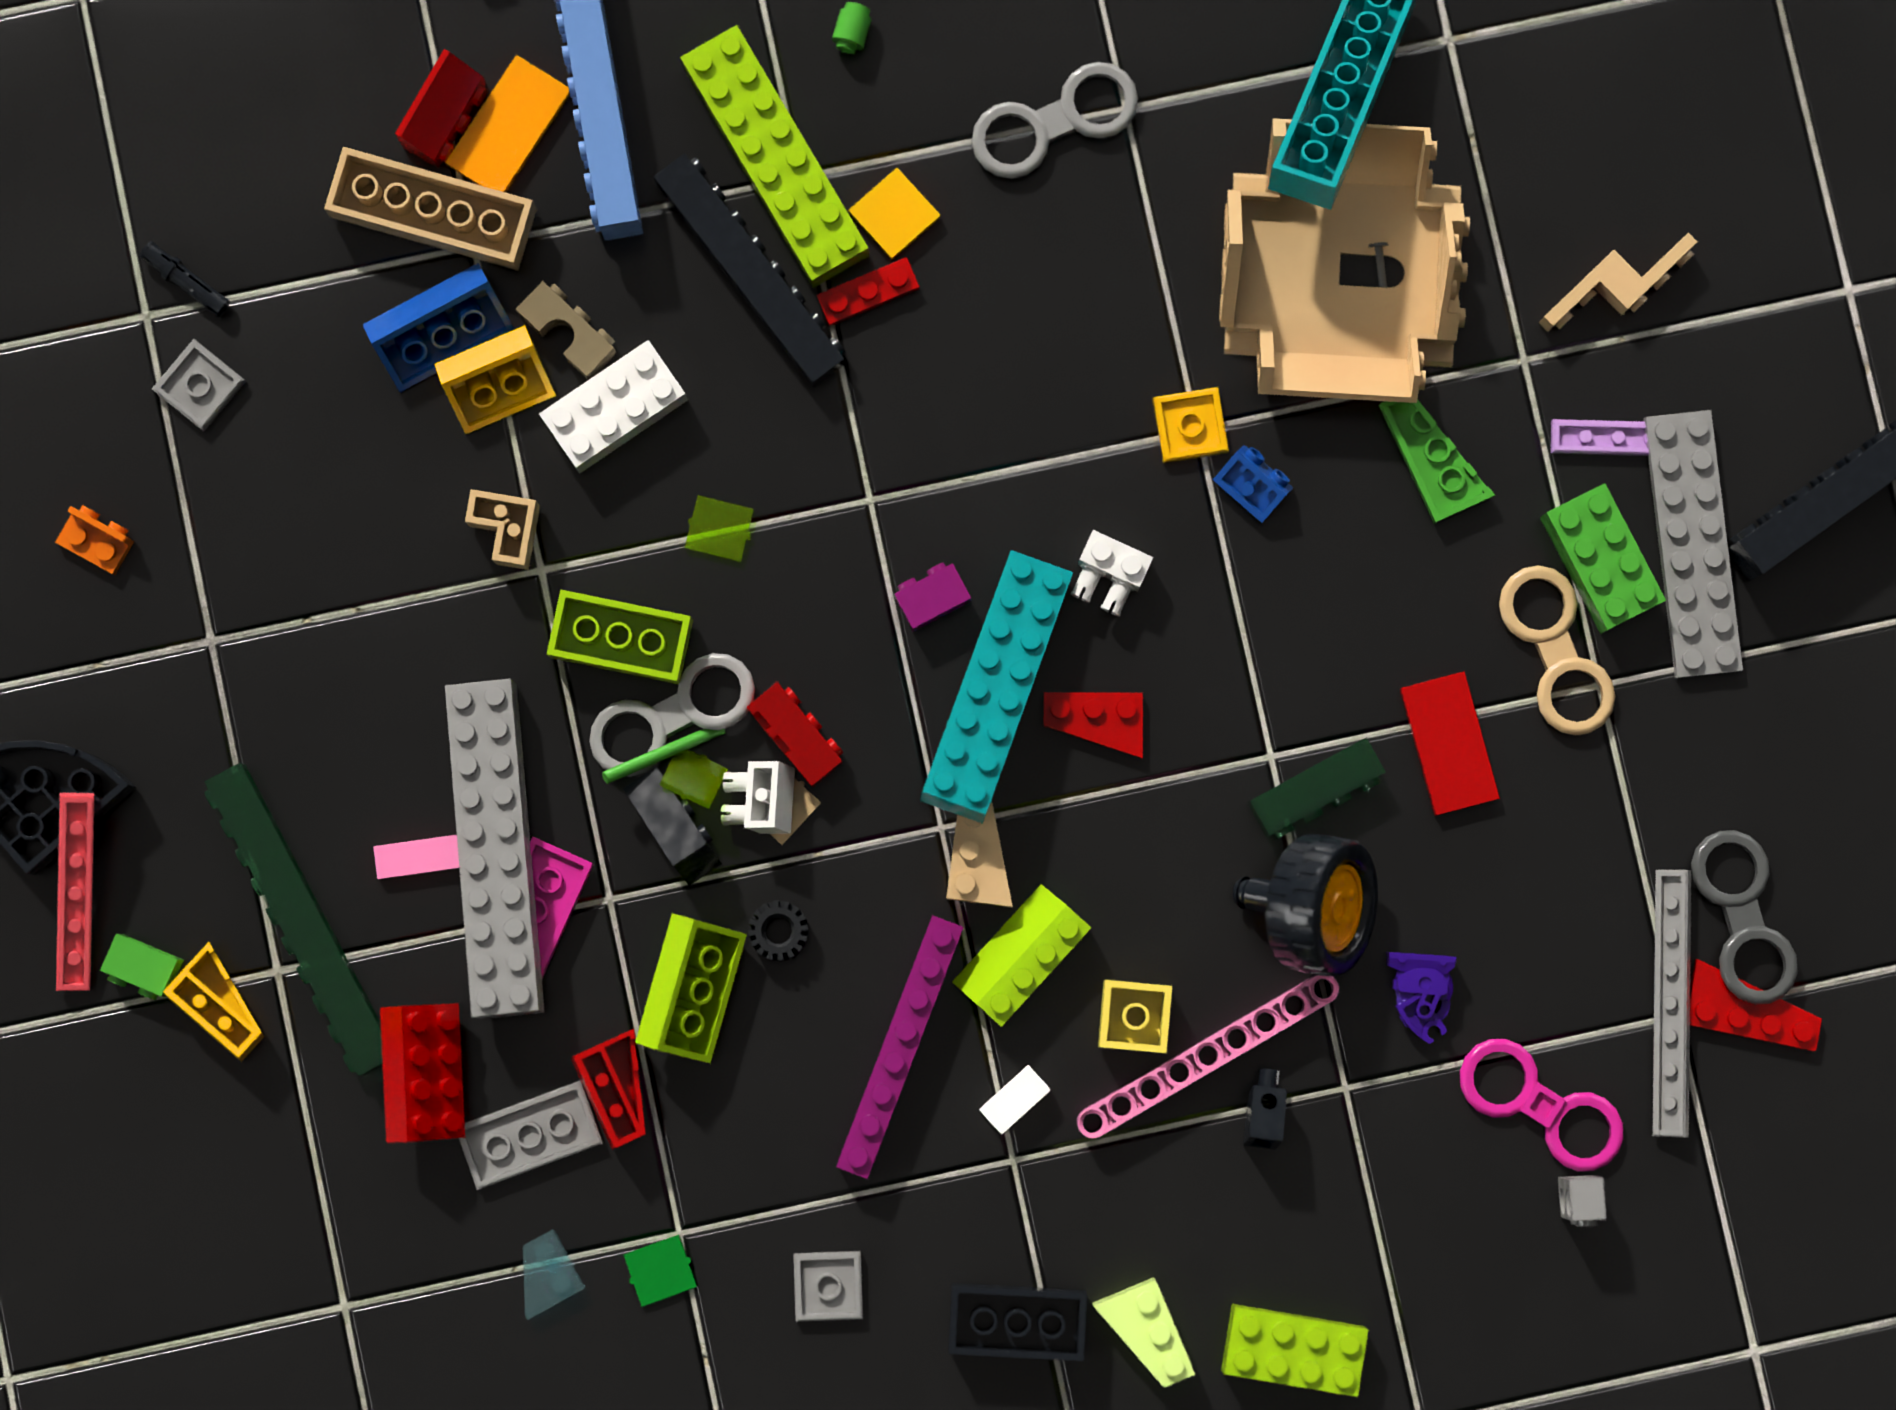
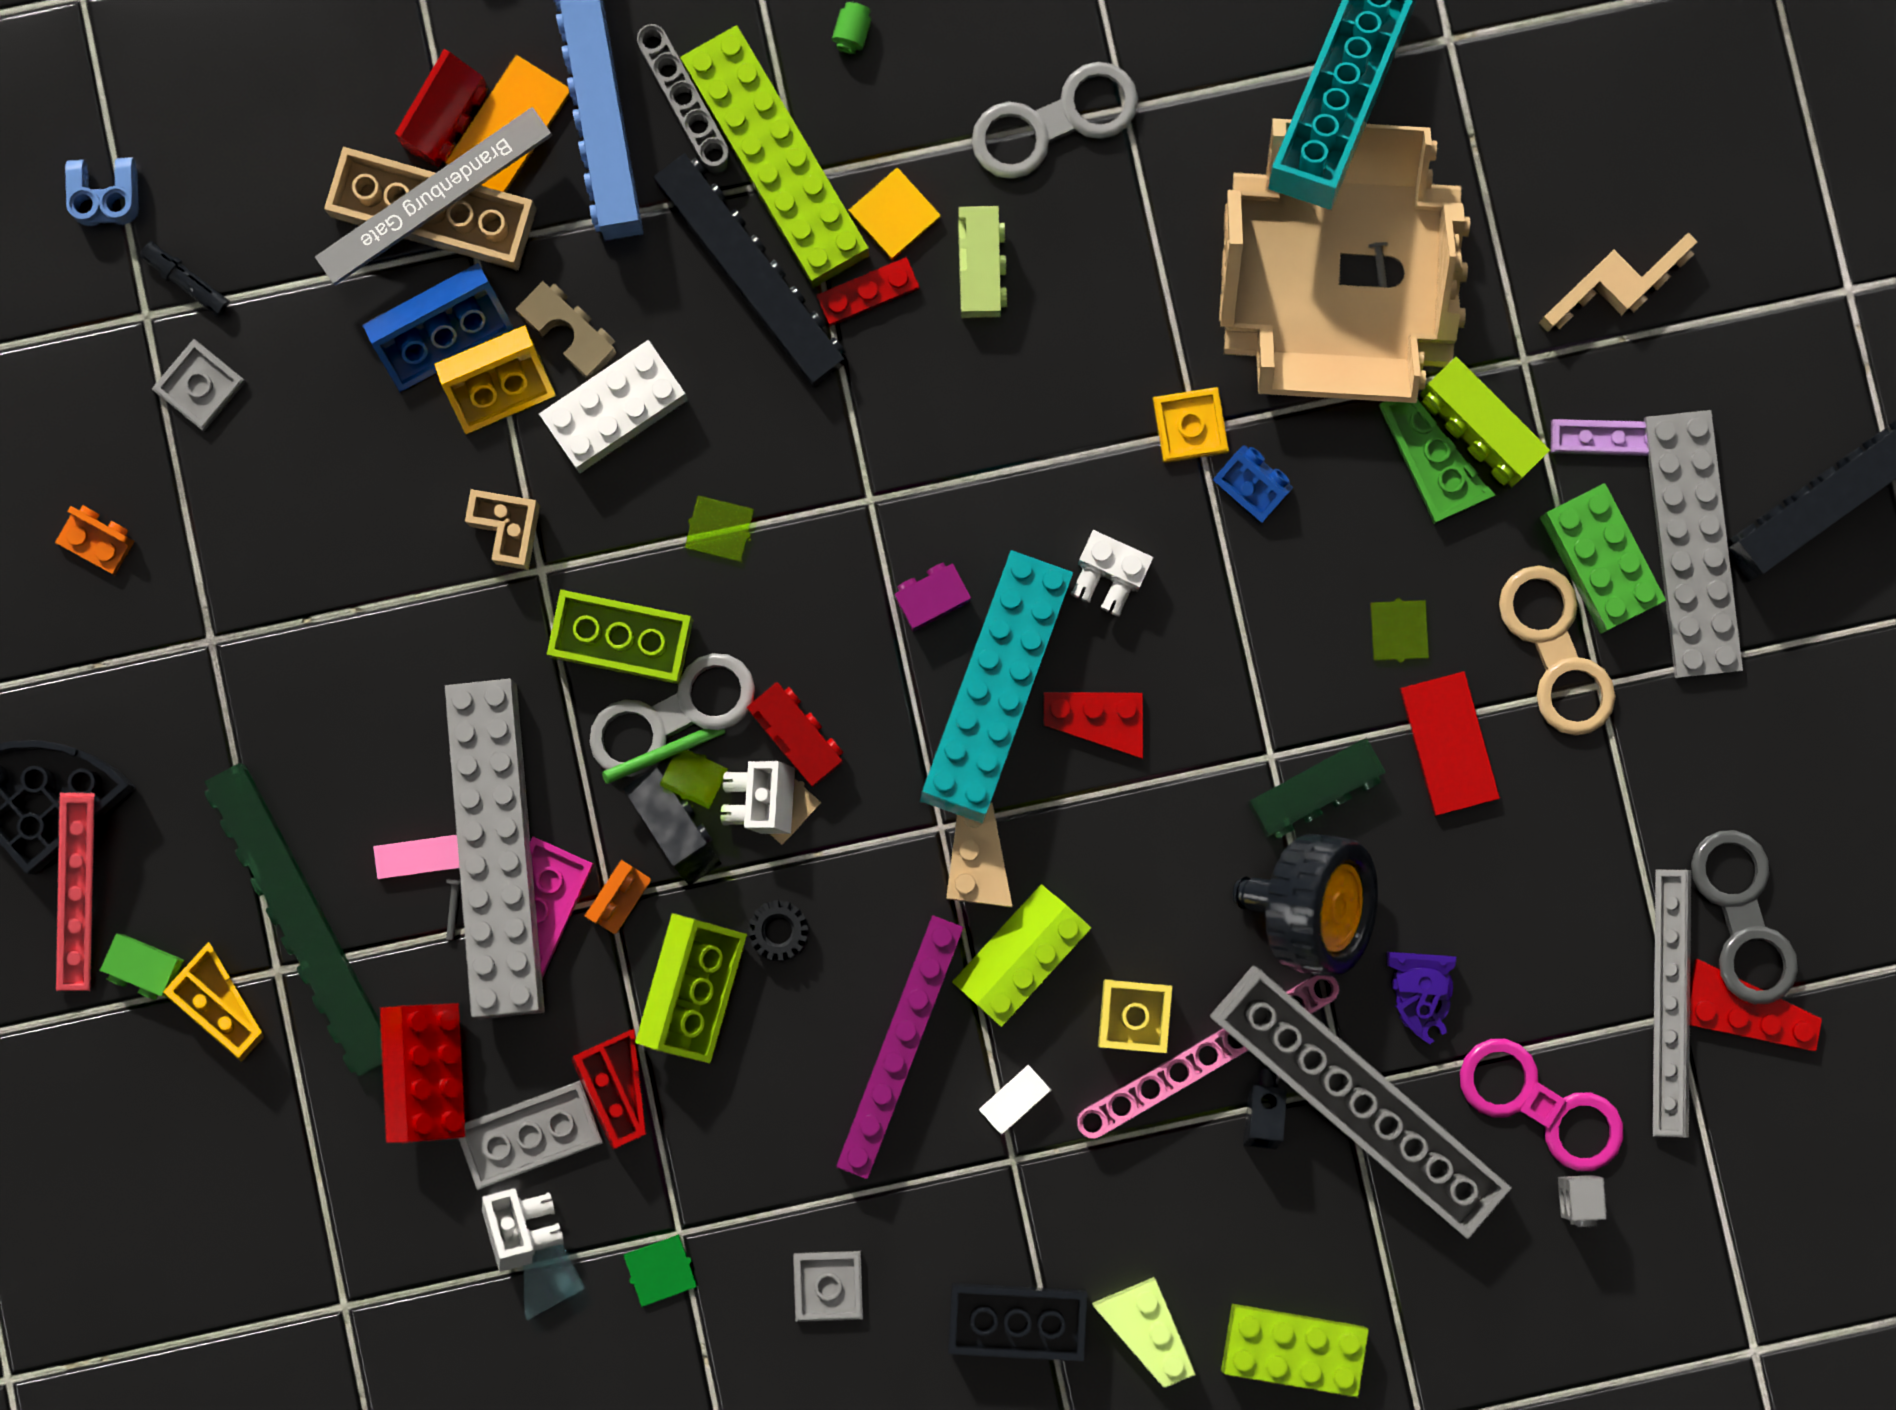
(101, 212): none -> medium blue piece
(433, 196): none -> light grey tile
(453, 908): none -> dark grey pin
(507, 1229): none -> white brick
(618, 897): none -> orange bracket
(678, 84): none -> light grey beam
(981, 262): none -> yellowish green wedge
(1360, 1101): none -> light grey brick
(1399, 630): none -> clear neon green piece
(1483, 422): none -> lime brick

